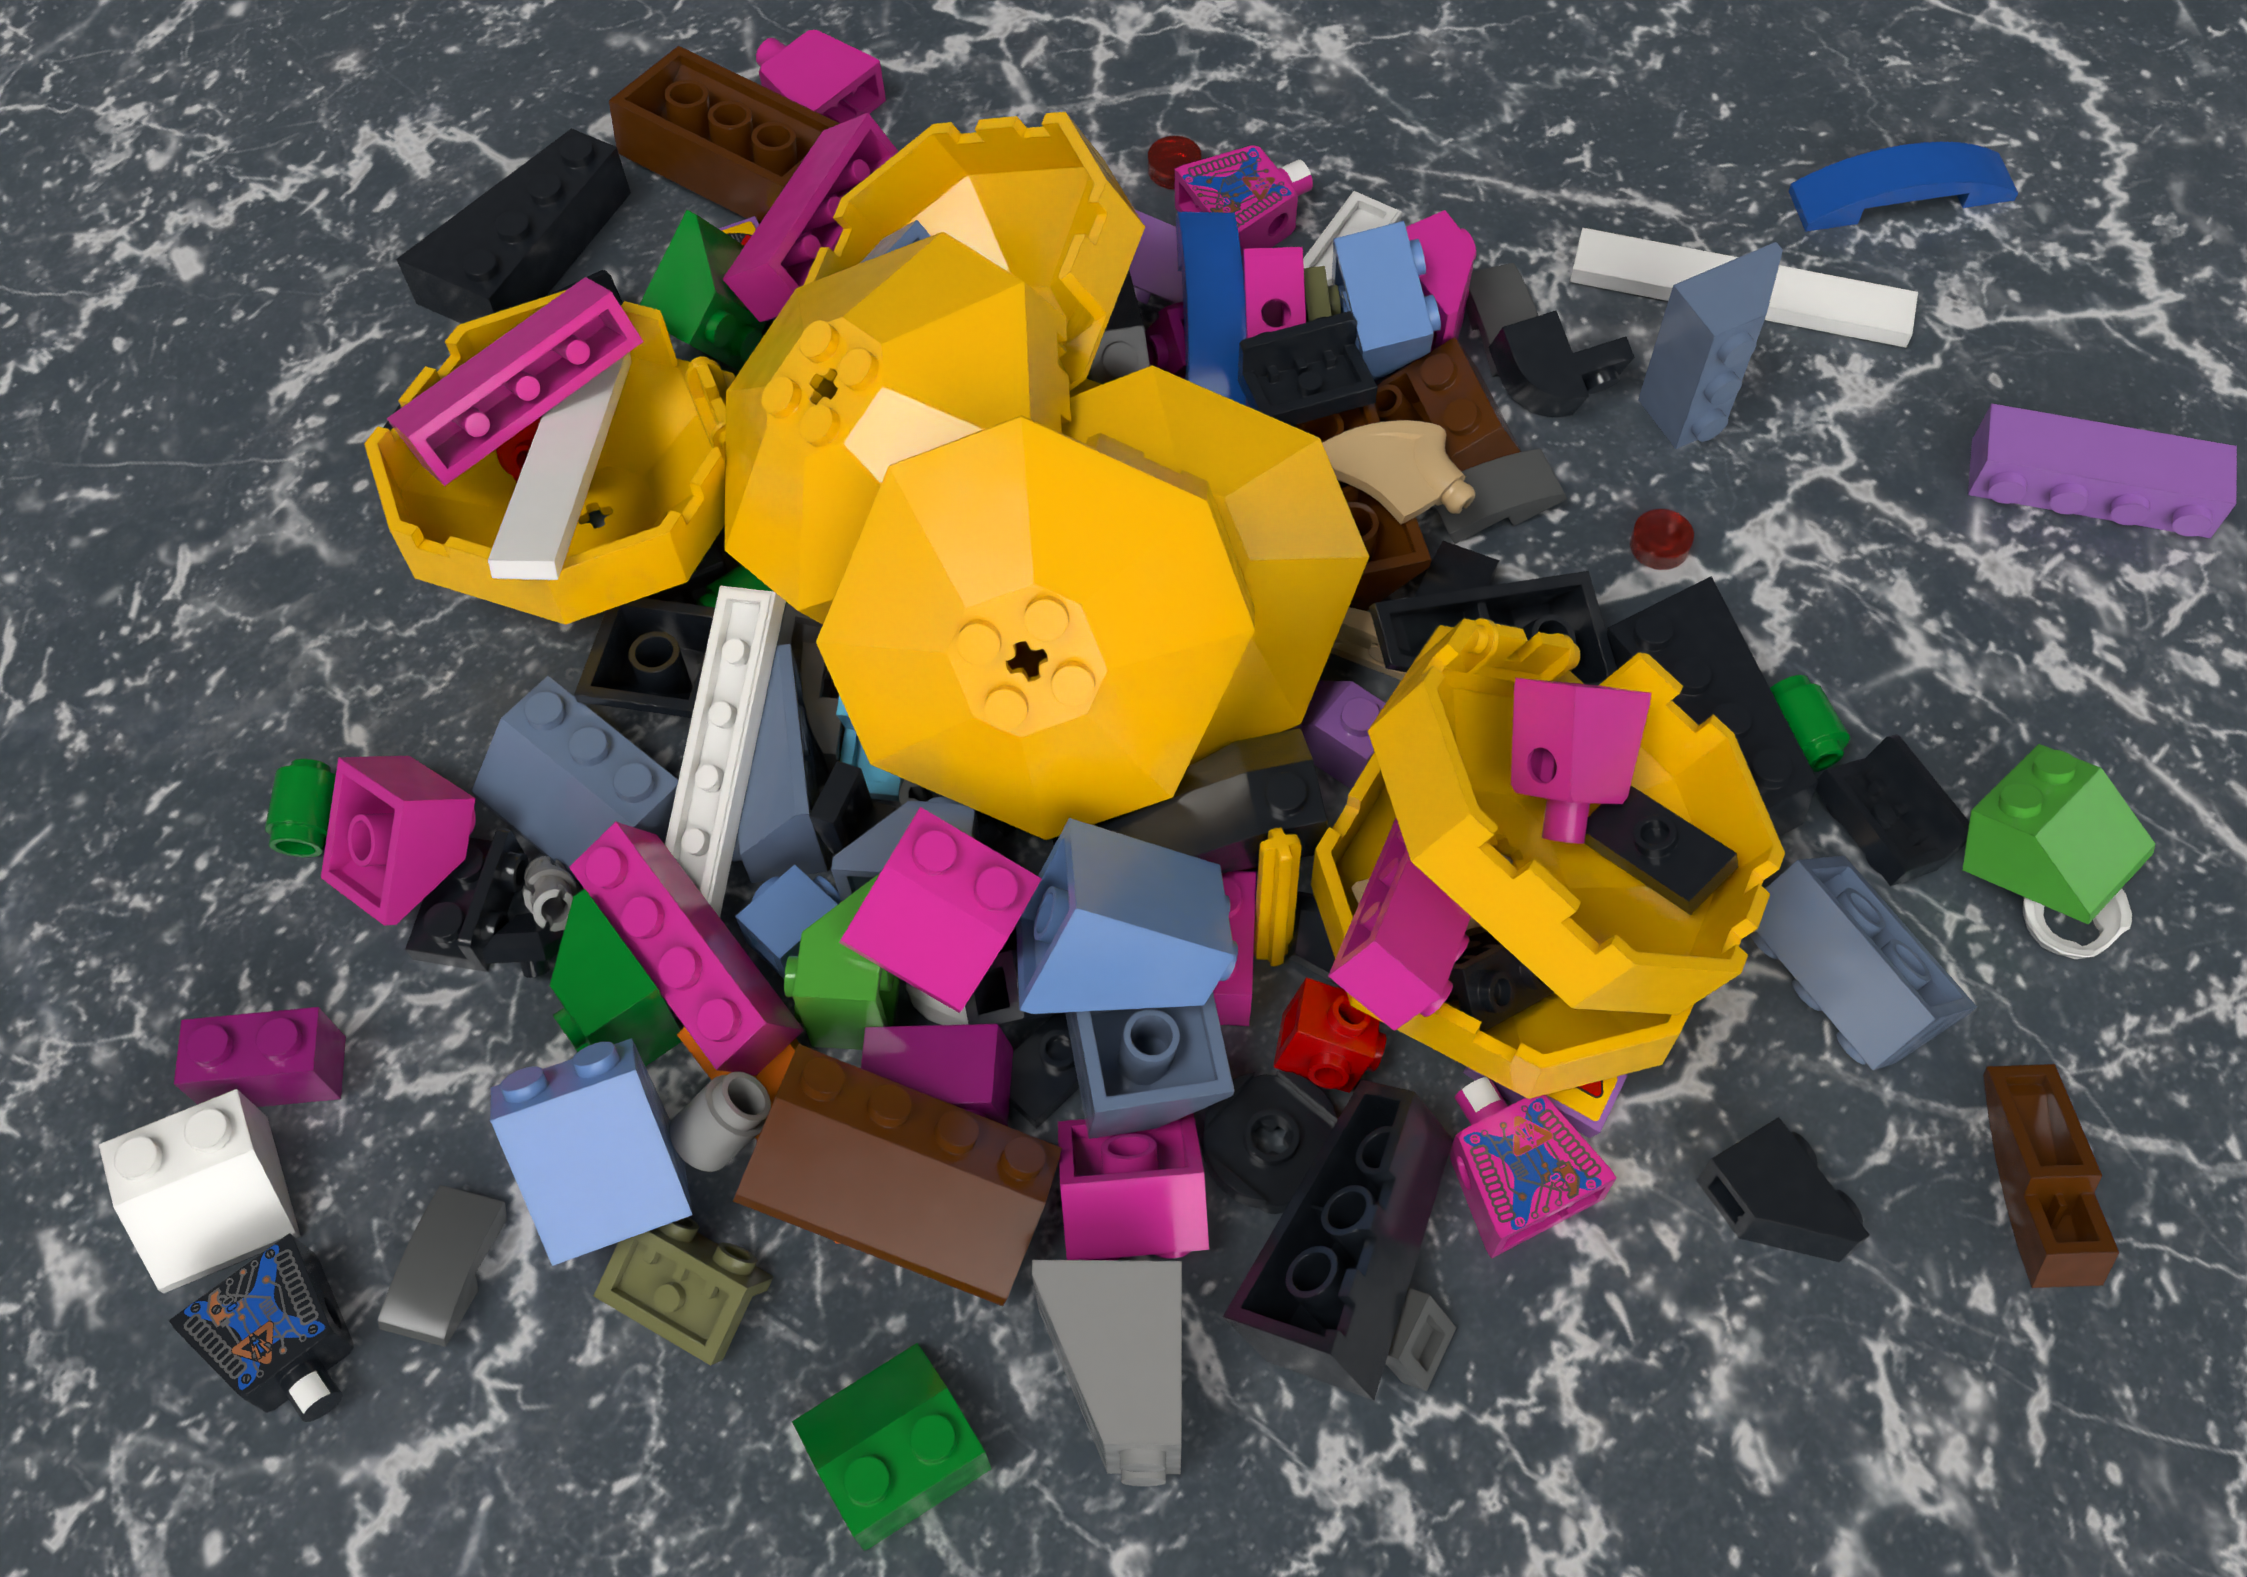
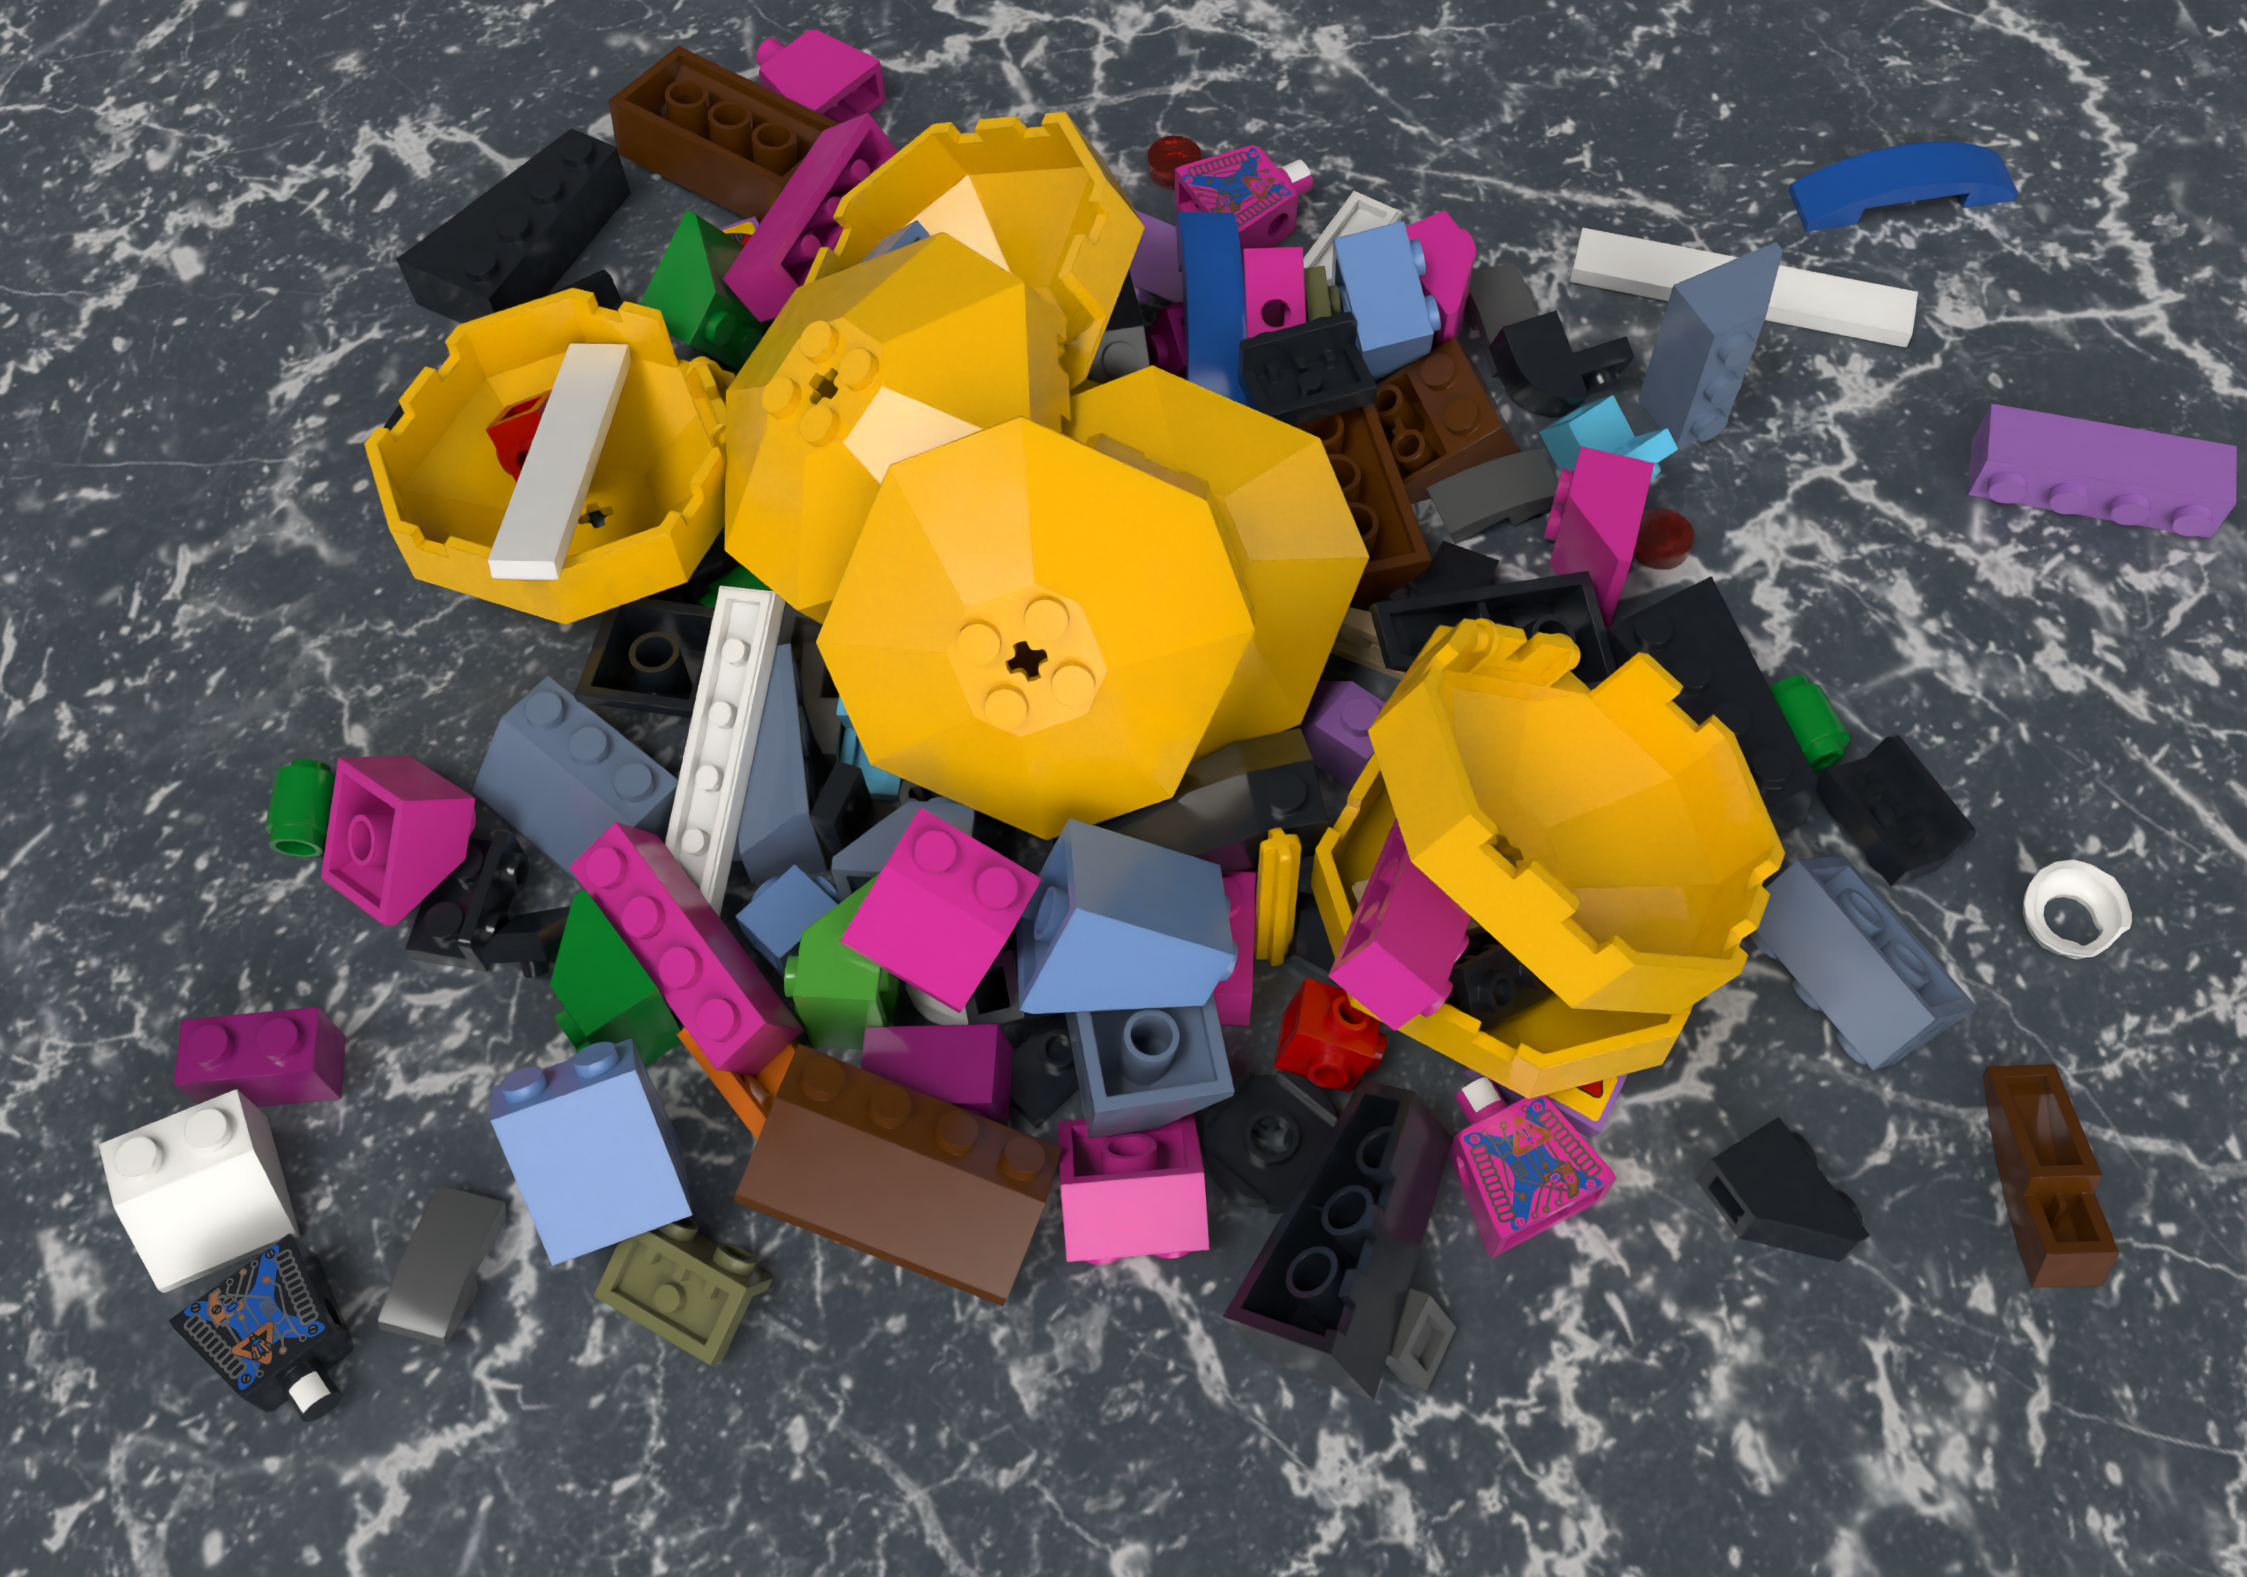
(515, 380): dark pink brick -> none
(548, 892): light grey pin -> none
(720, 1121): light grey brick -> none
(891, 1446): green slope -> none
(1122, 1357): light grey slope -> none
(1400, 467): tan arm -> none
(1575, 749): dark pink torso -> none
(1598, 521): none -> dark pink slope
(1603, 428): none -> medium azure brick
(1660, 849): black plate -> none
(2057, 835): bright green slope -> none

